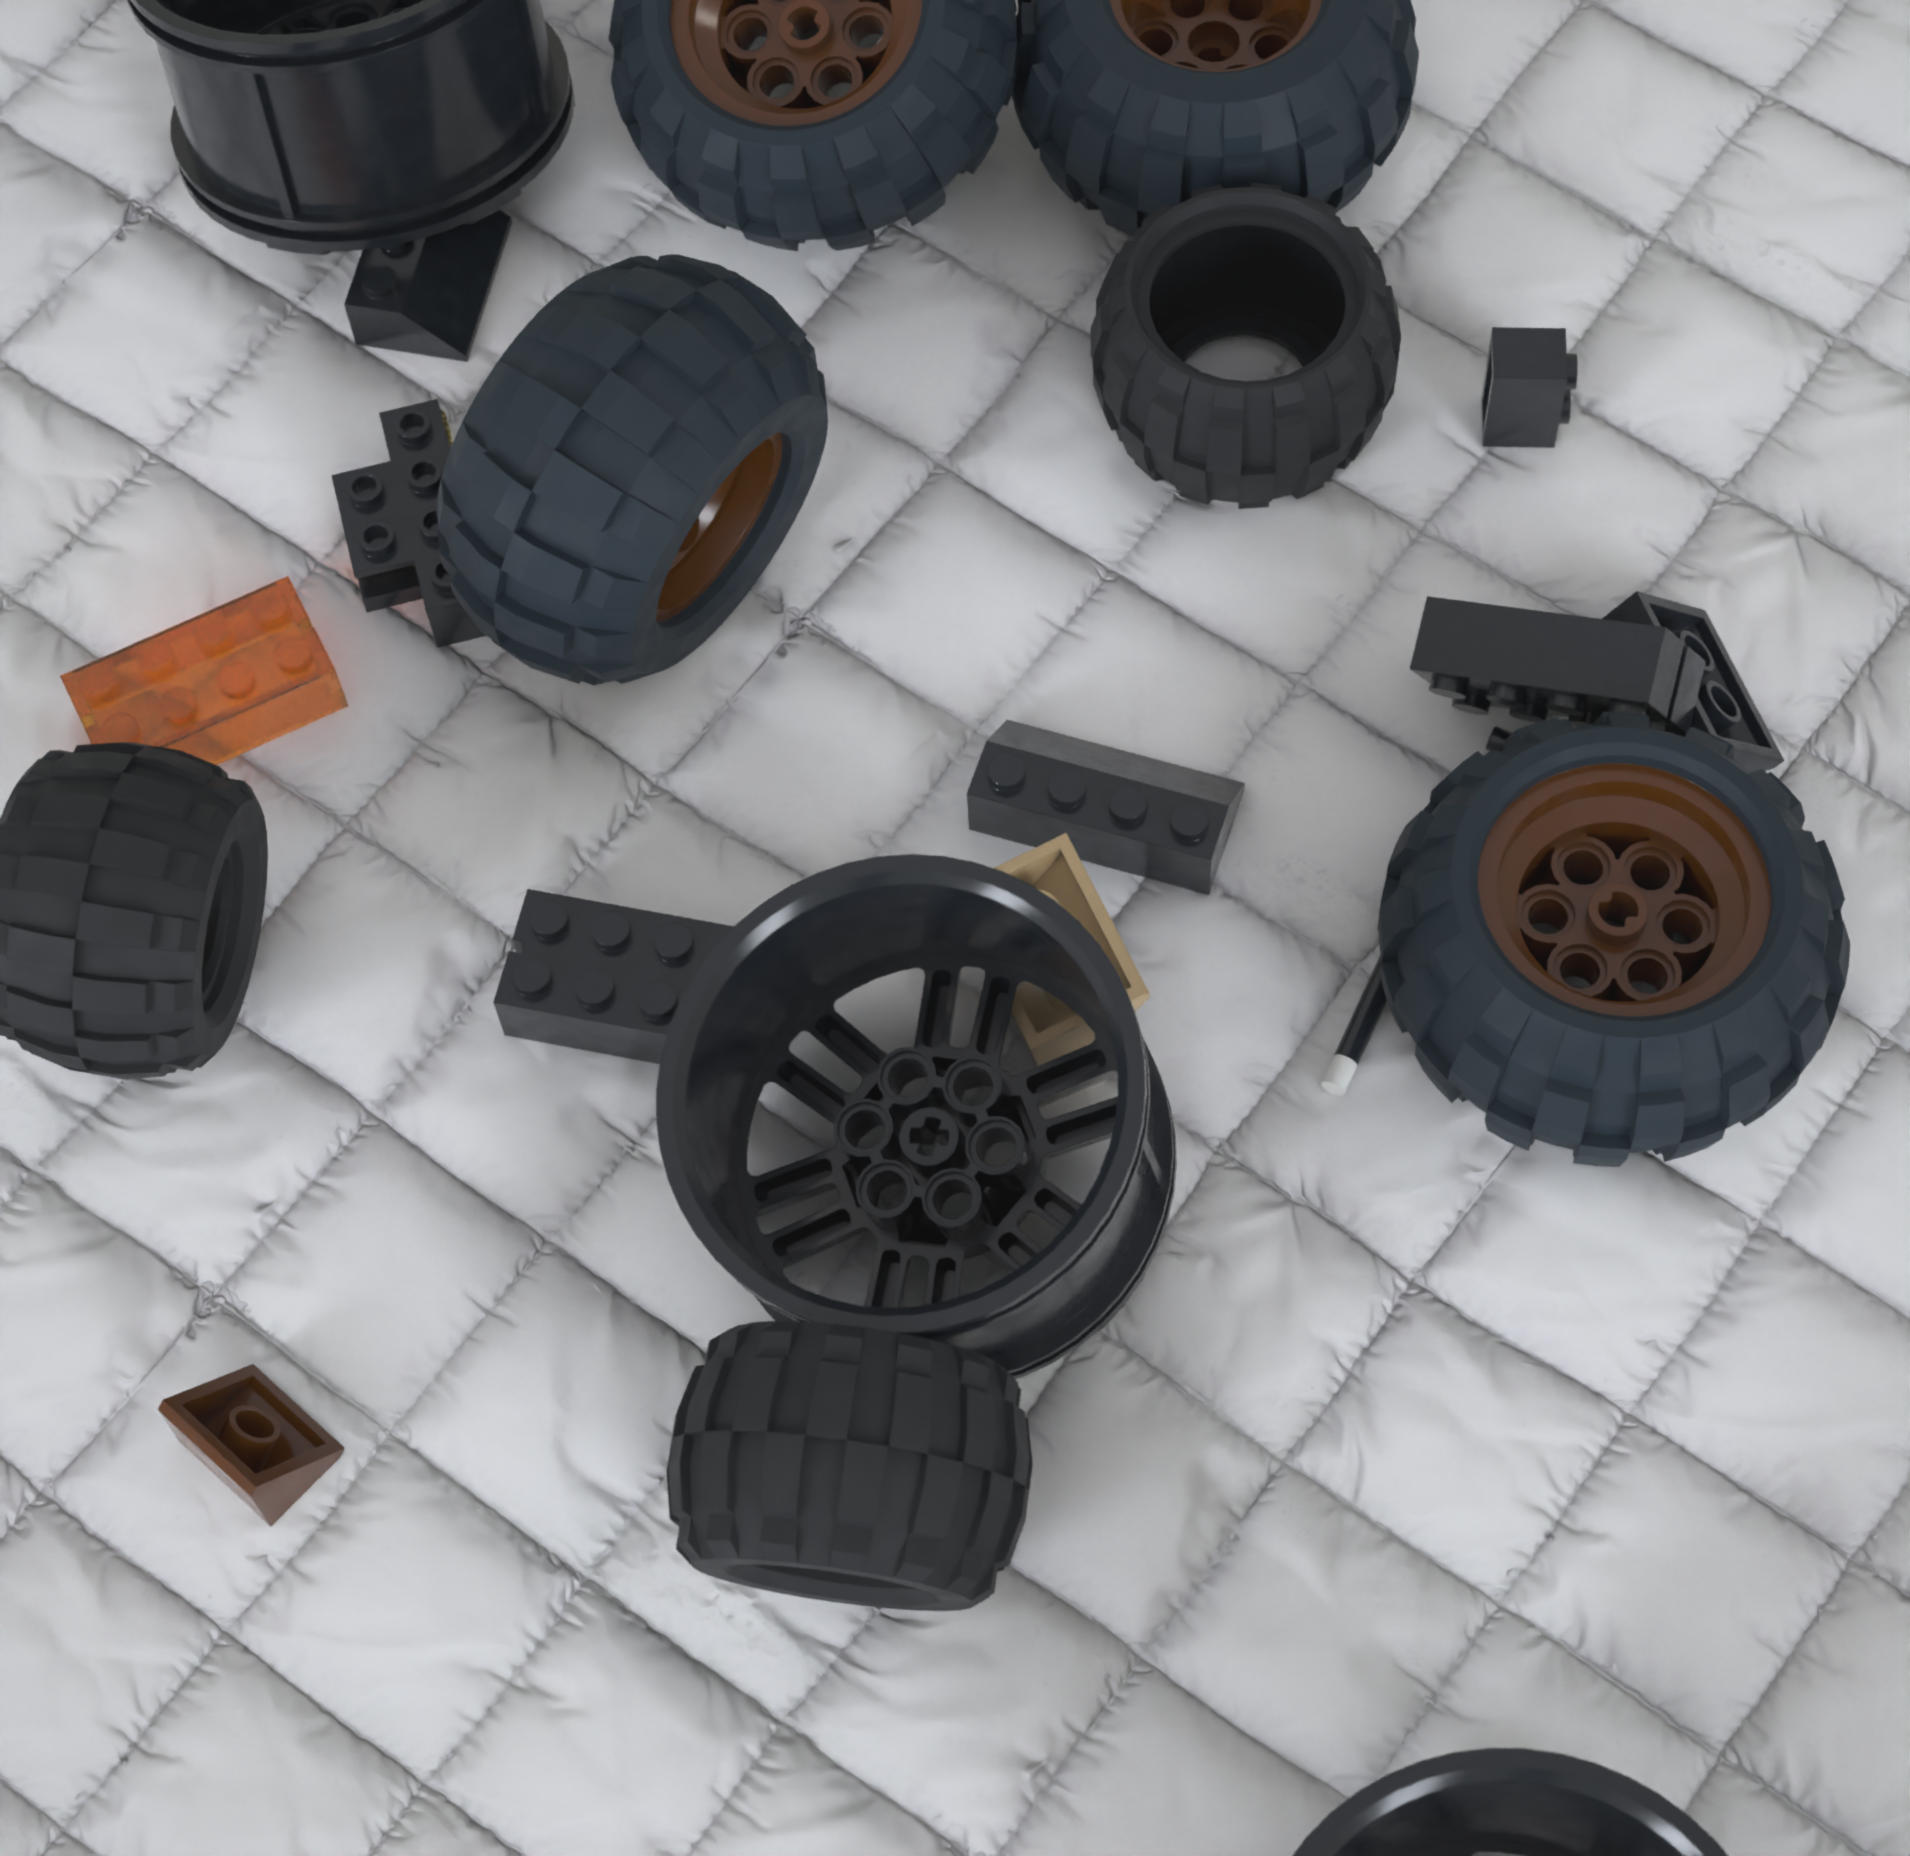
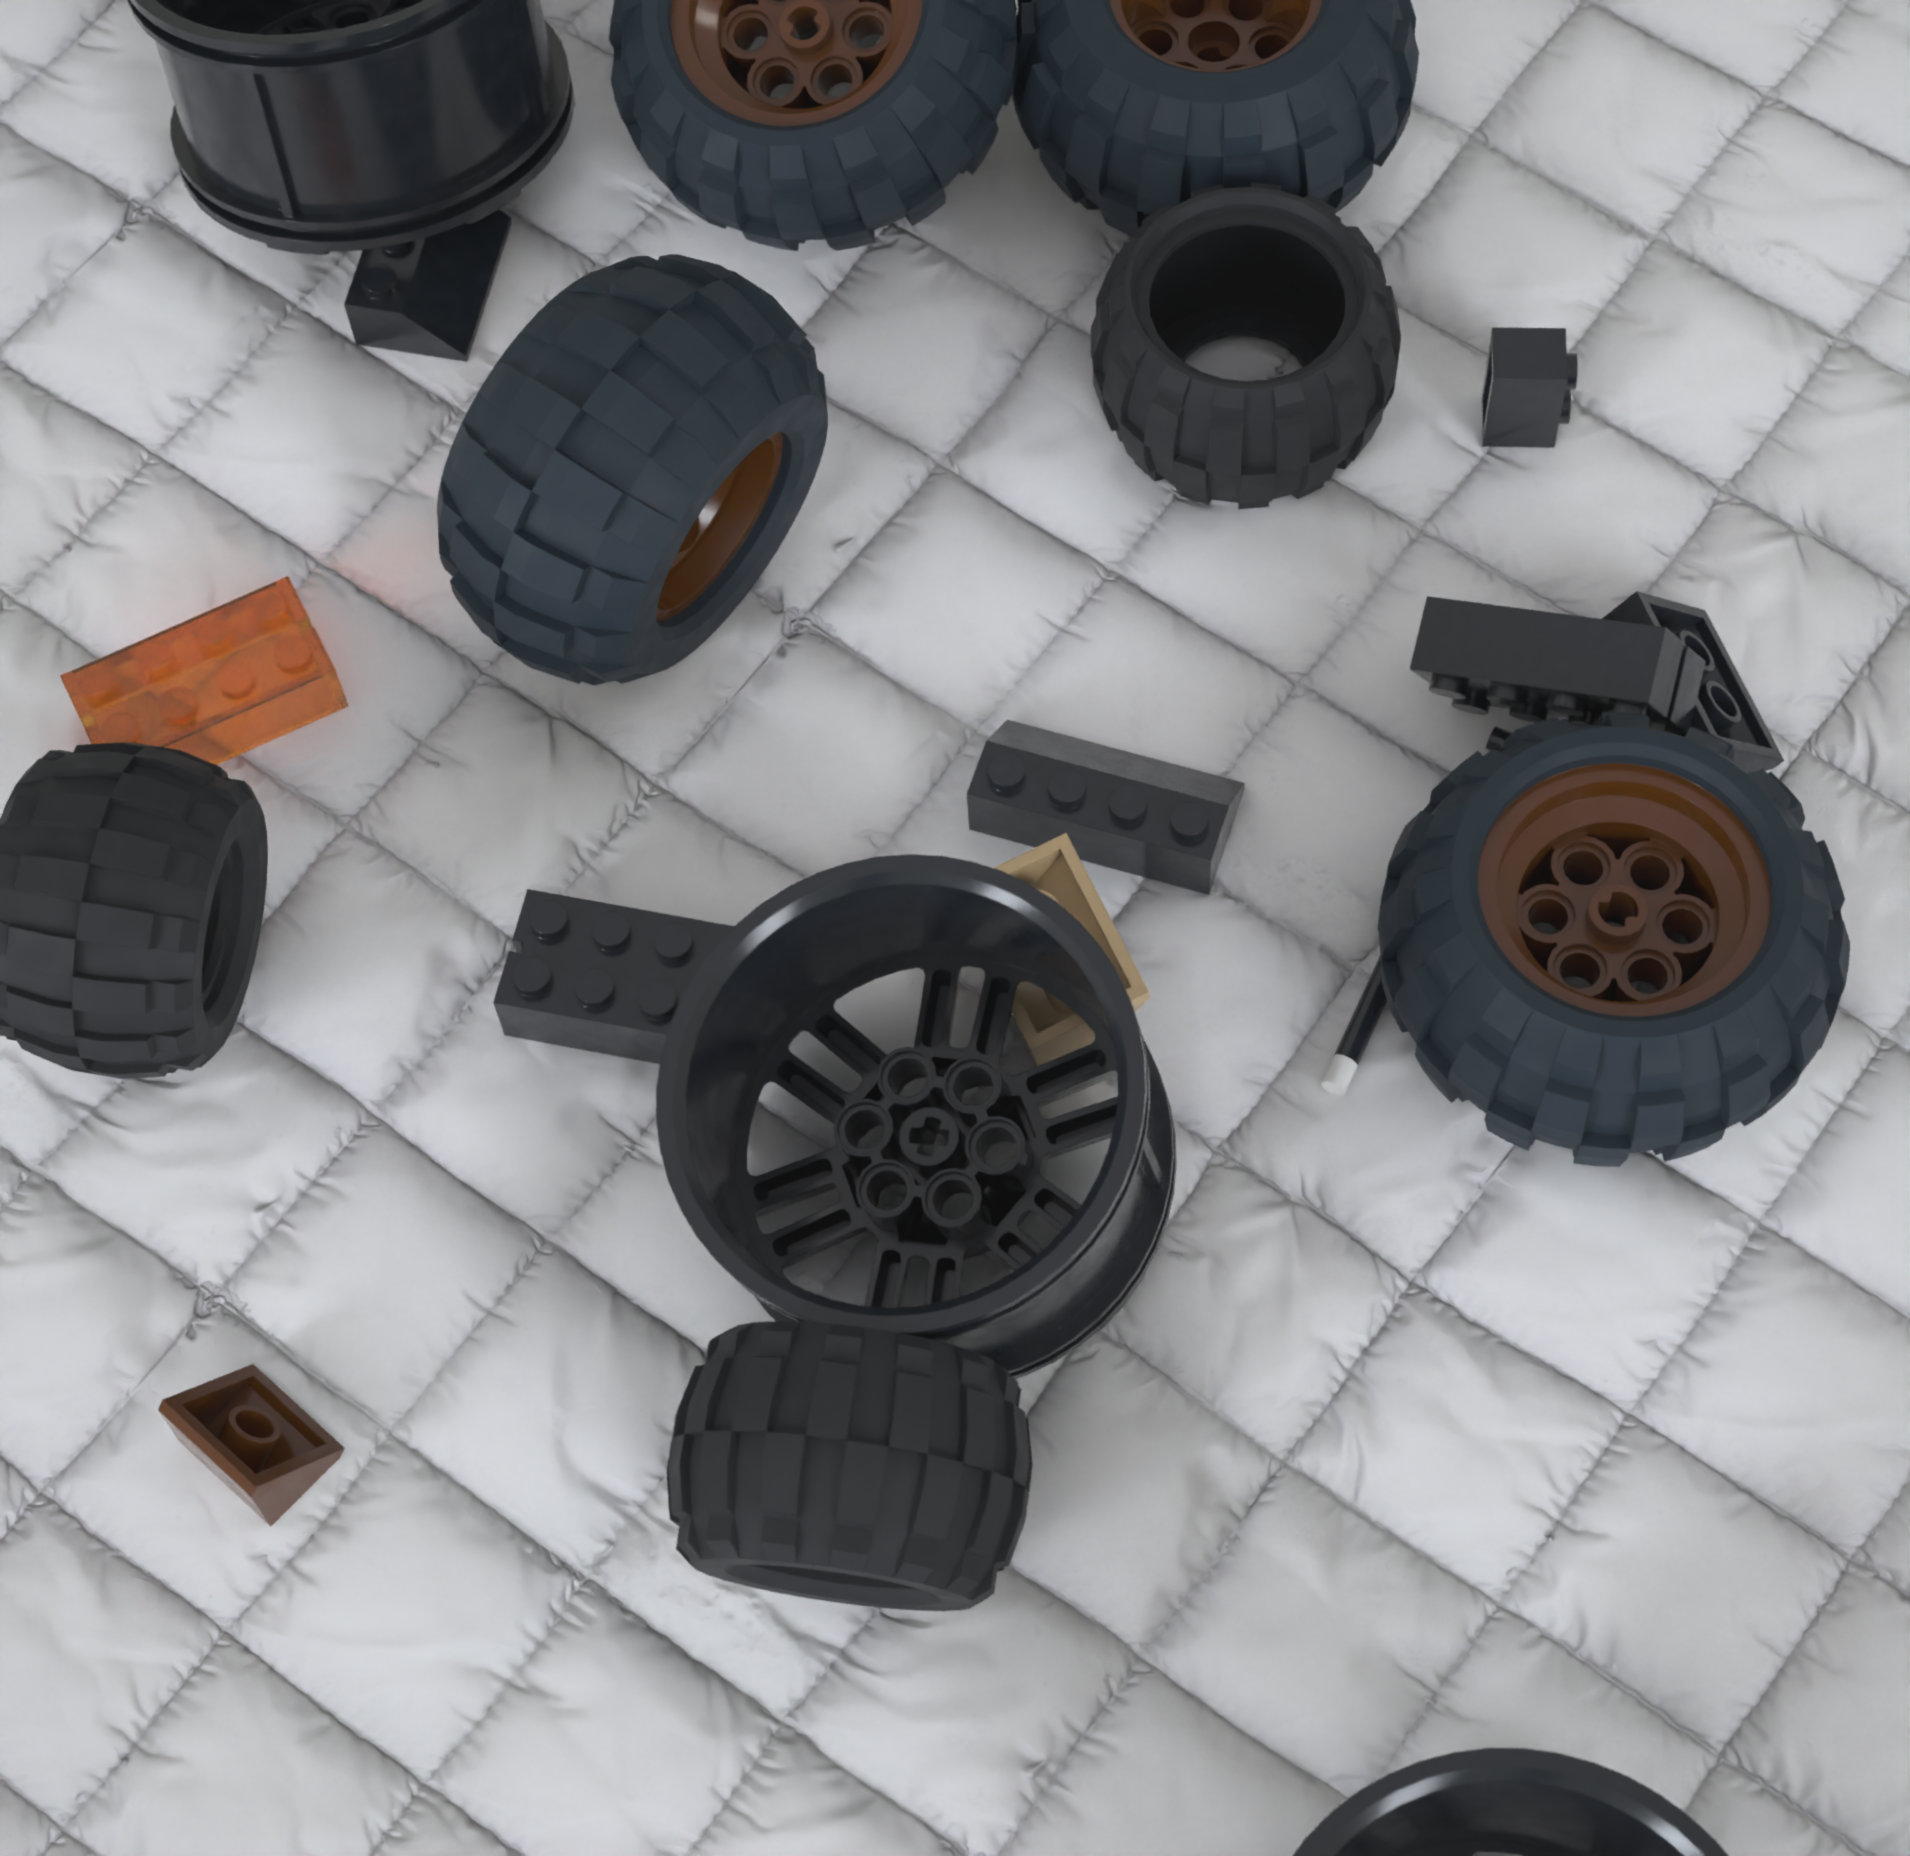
(394, 522): black piece -> none

